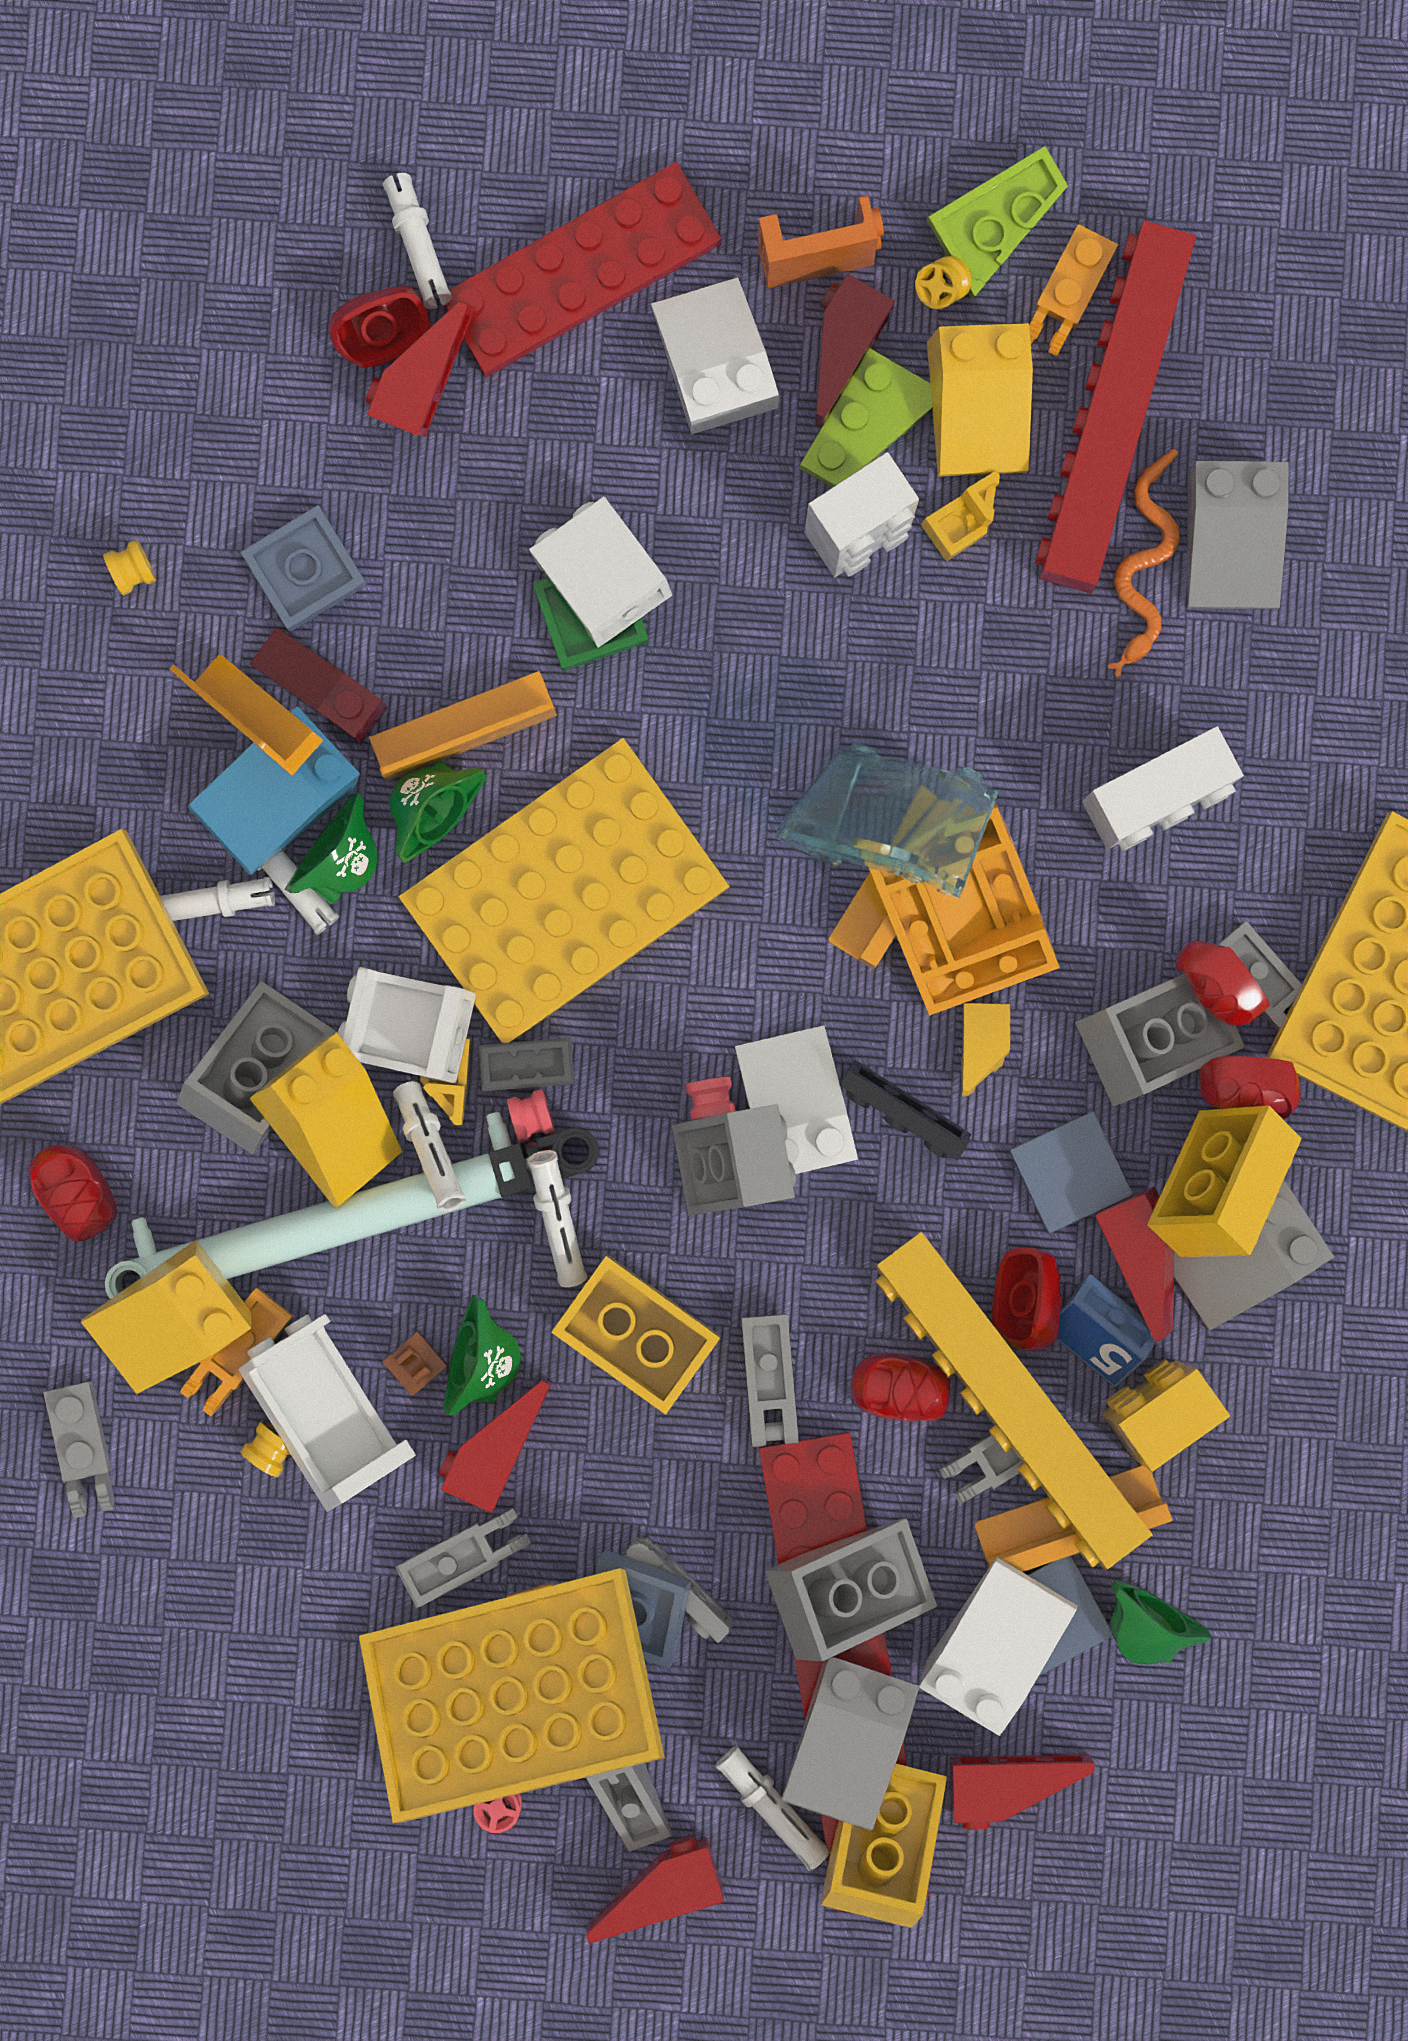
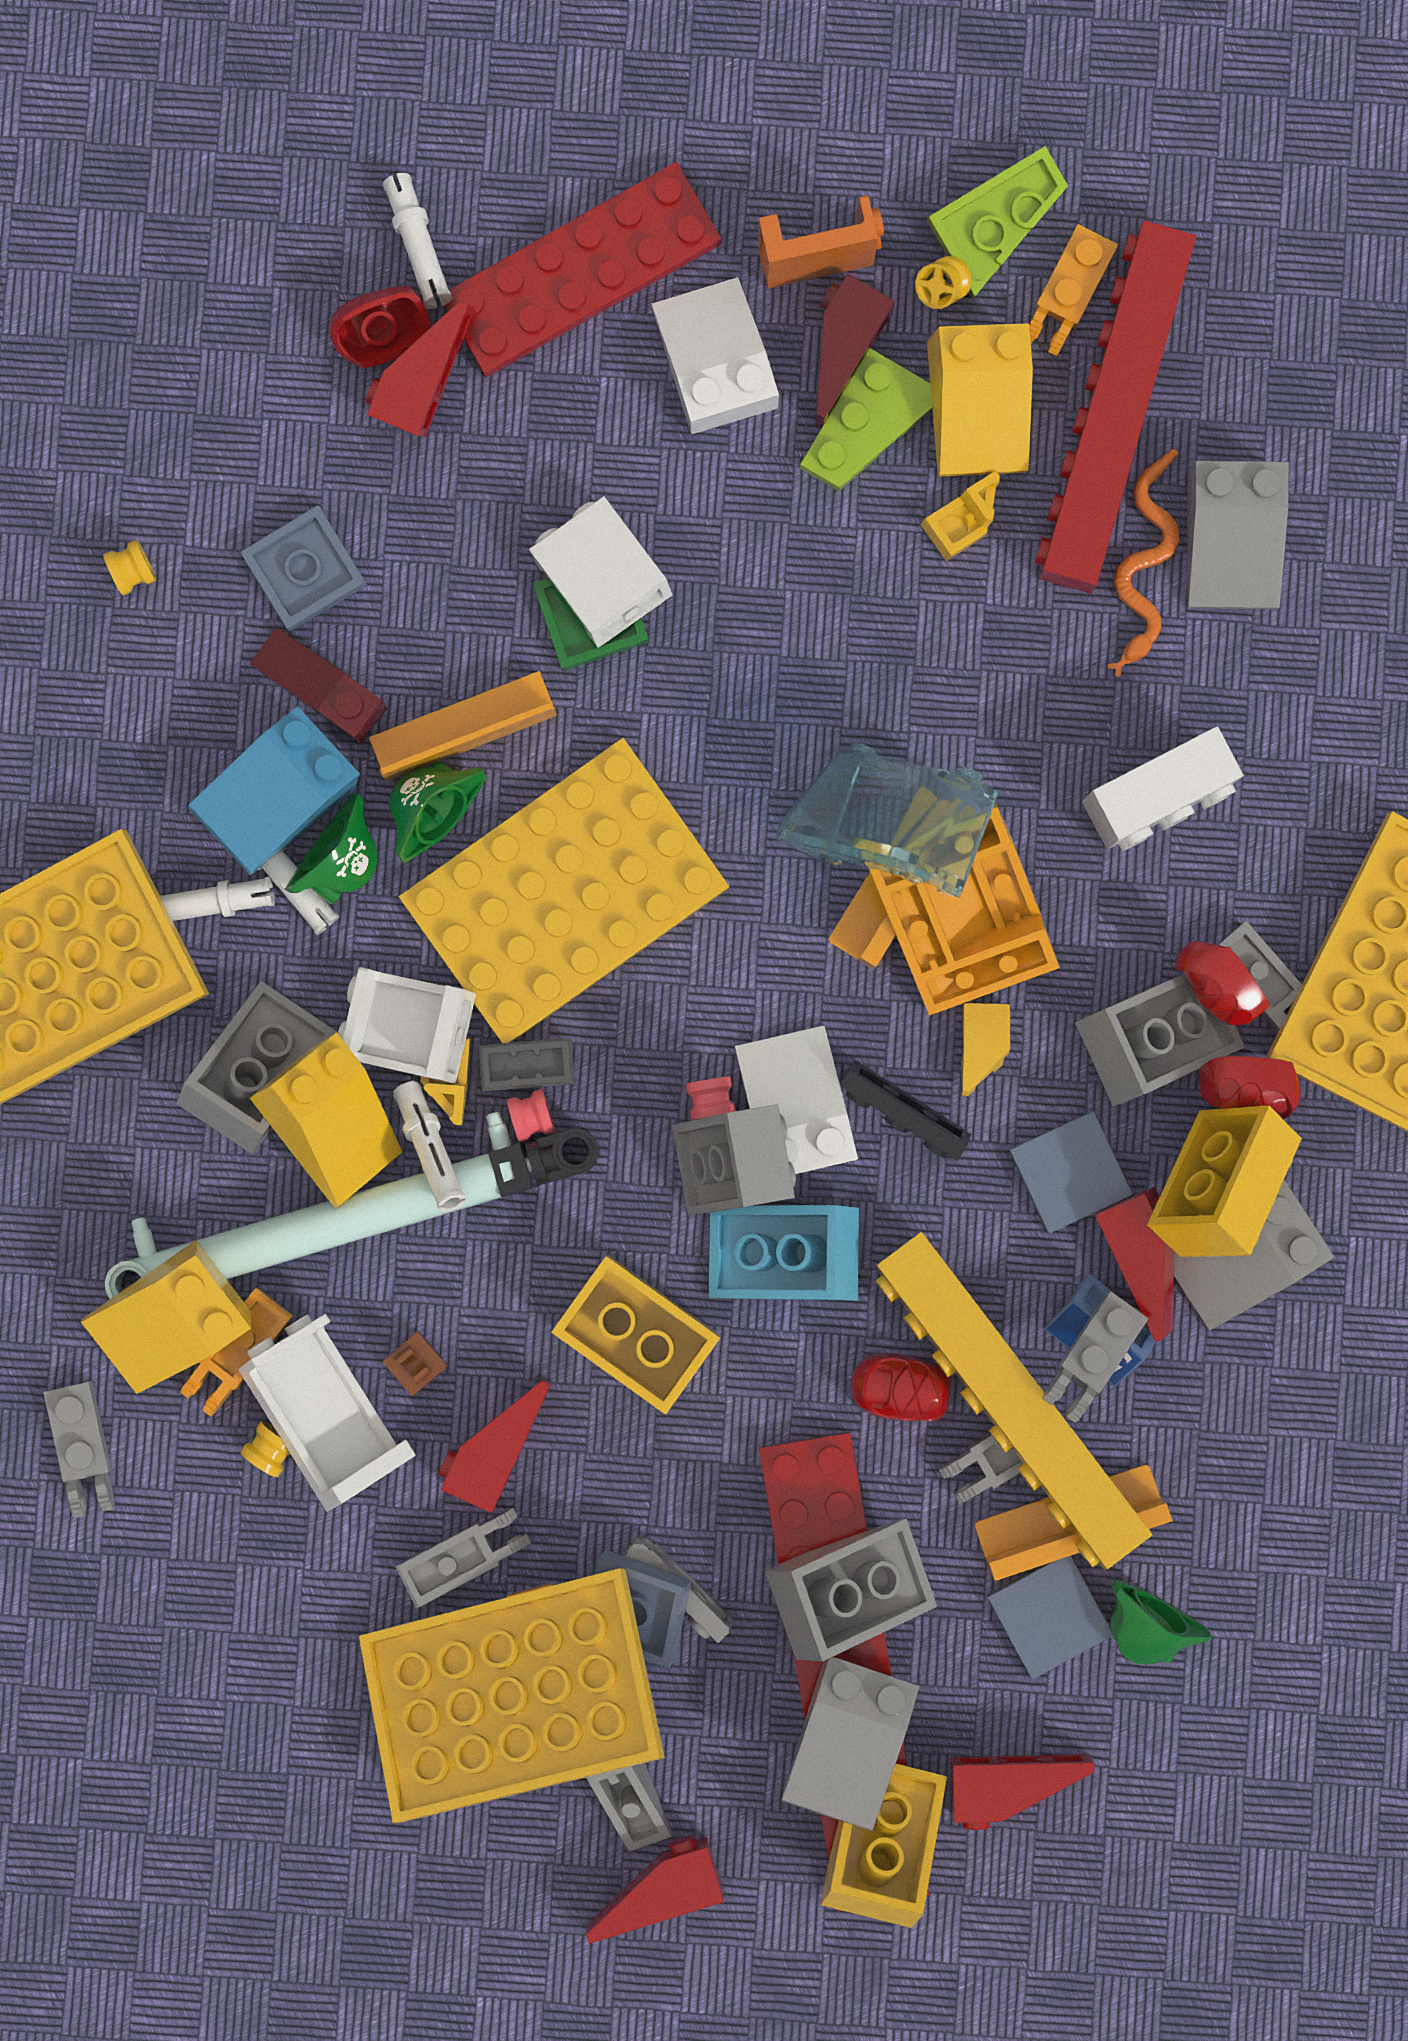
(72, 1191): red piece -> none
(254, 713): light orange panel -> none
(482, 1360): green hat -> none
(496, 1816): coral wheel -> none
(557, 1217): white pin -> none
(760, 1794): white pin -> none
(769, 1377): light grey plate -> none
(784, 1252): none -> medium azure slope
(861, 516): white brick -> none
(997, 1646): white slope -> none
(1027, 1299): red piece -> none
(1096, 1352): none -> light grey hinge
(1164, 1413): yellow brick -> none

